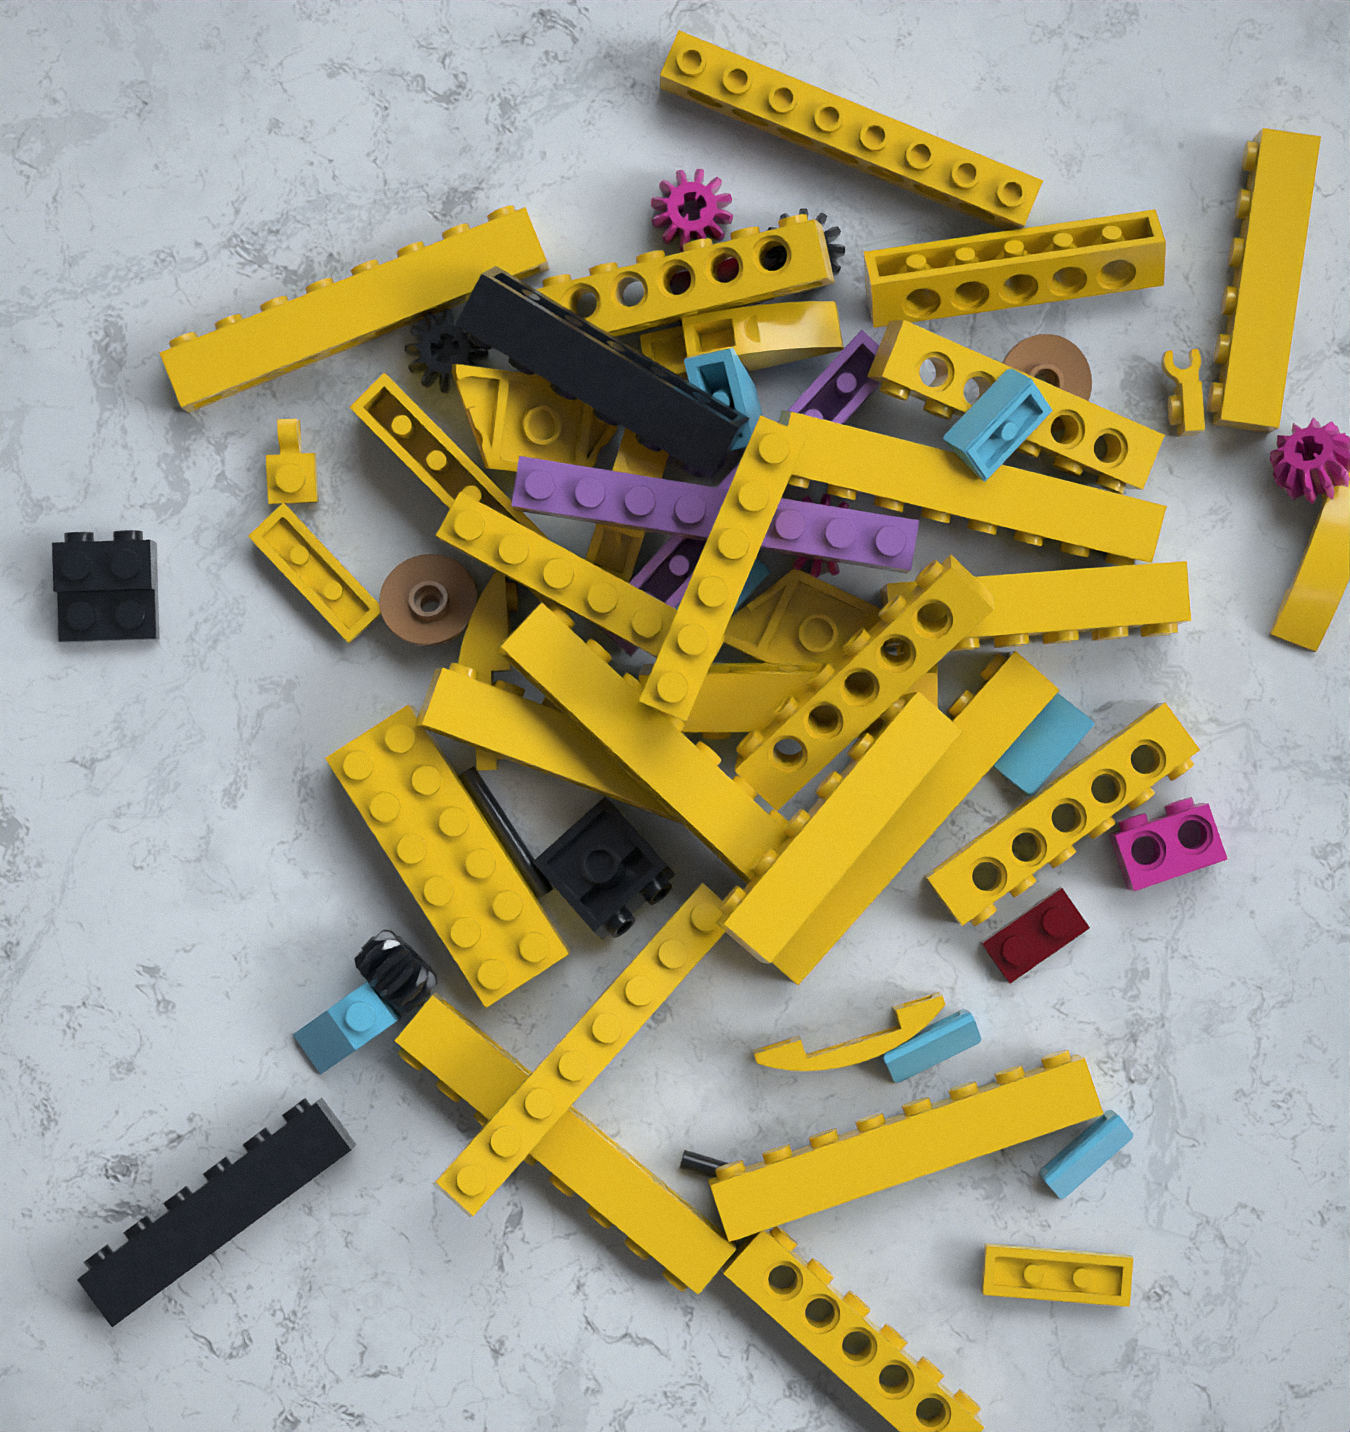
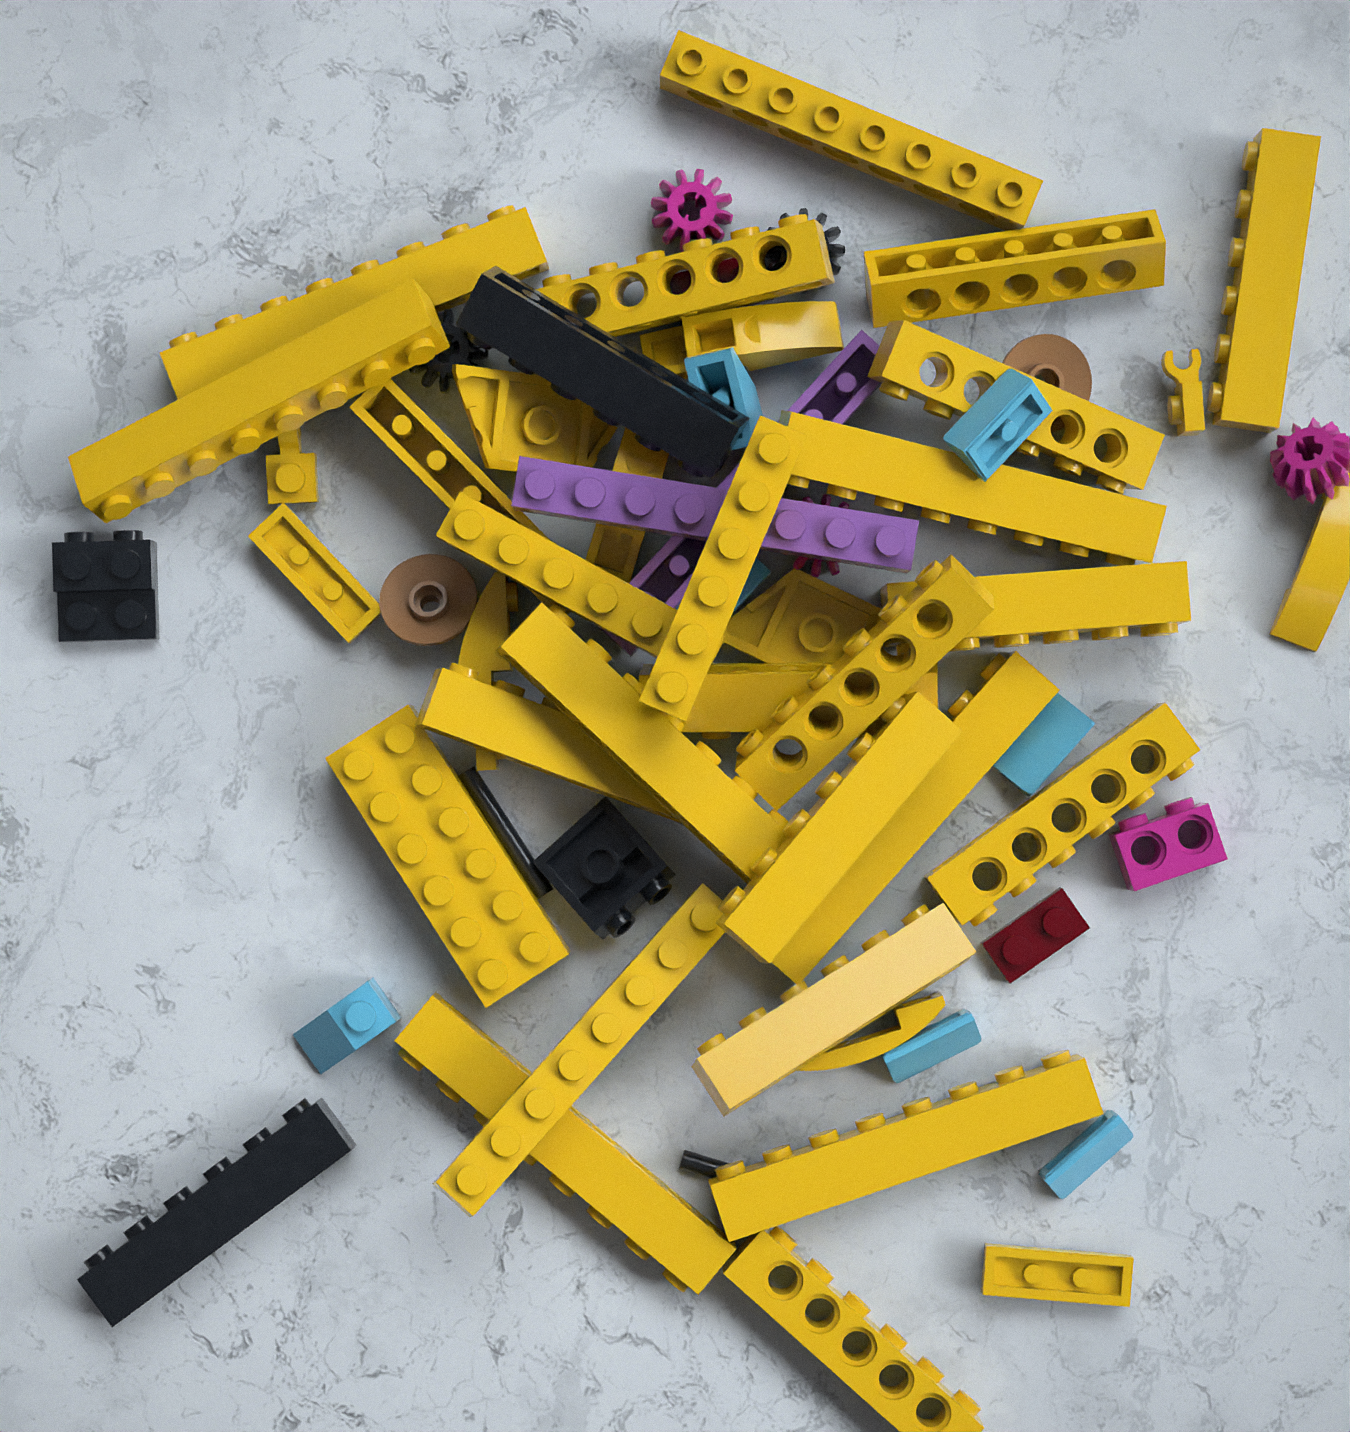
(258, 402): none -> yellow brick
(395, 970): black gear -> none
(831, 1009): none -> yellow brick

